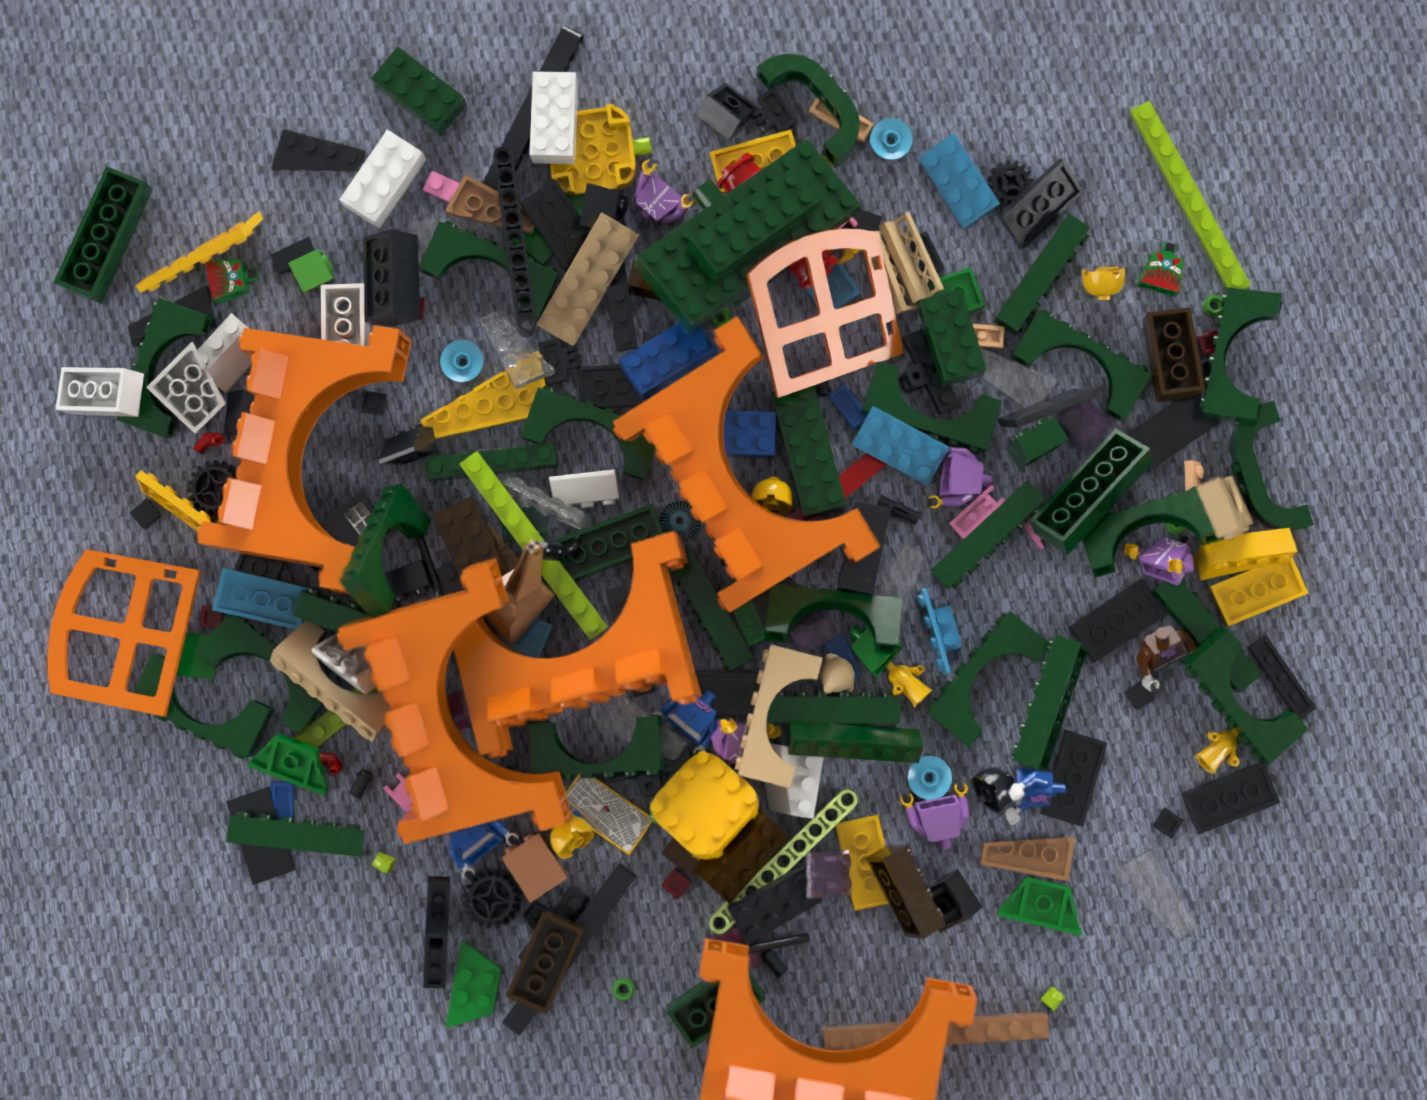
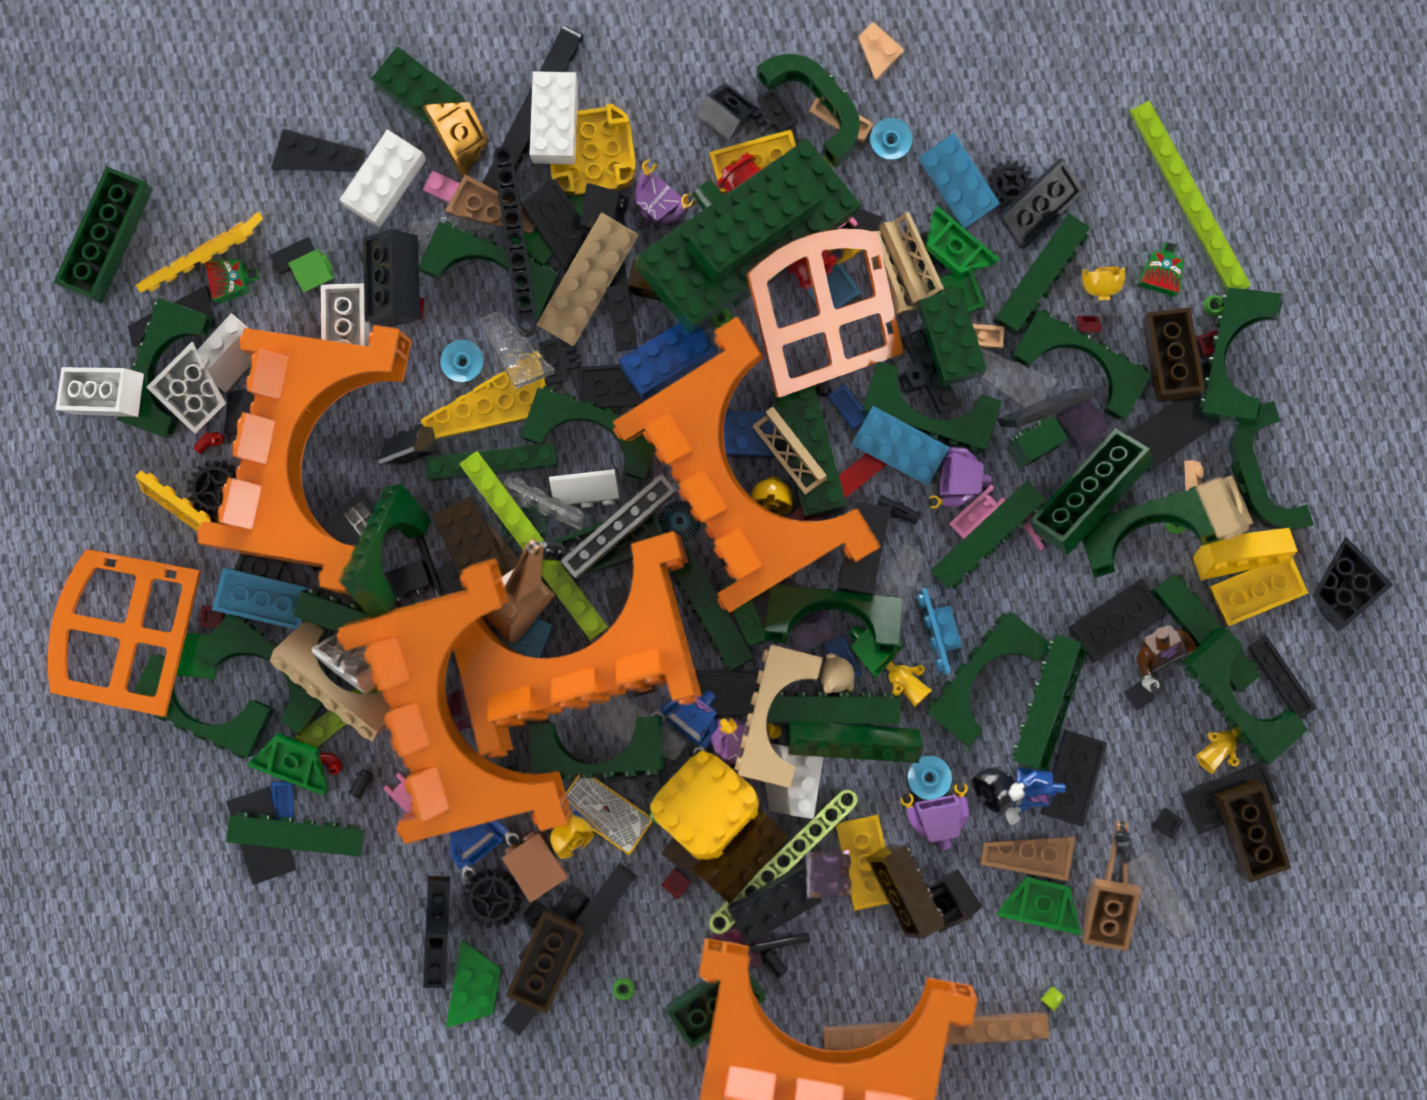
(145, 514): black tile -> none
(374, 403): black plate -> none
(384, 862): lime hose -> none
(458, 132): none -> pearl gold wing
(618, 526): none -> light grey brick
(642, 146): lime hose -> none
(797, 447): none -> tan fence
(879, 49): none -> light nougat wing
(956, 246): none -> green wing
(1088, 323): none -> dark red tile
(1110, 904): none -> medium nougat slope
(1164, 560): medium lavender torso -> none
(1252, 831): none -> dark brown brick
(1348, 586): none -> black wedge

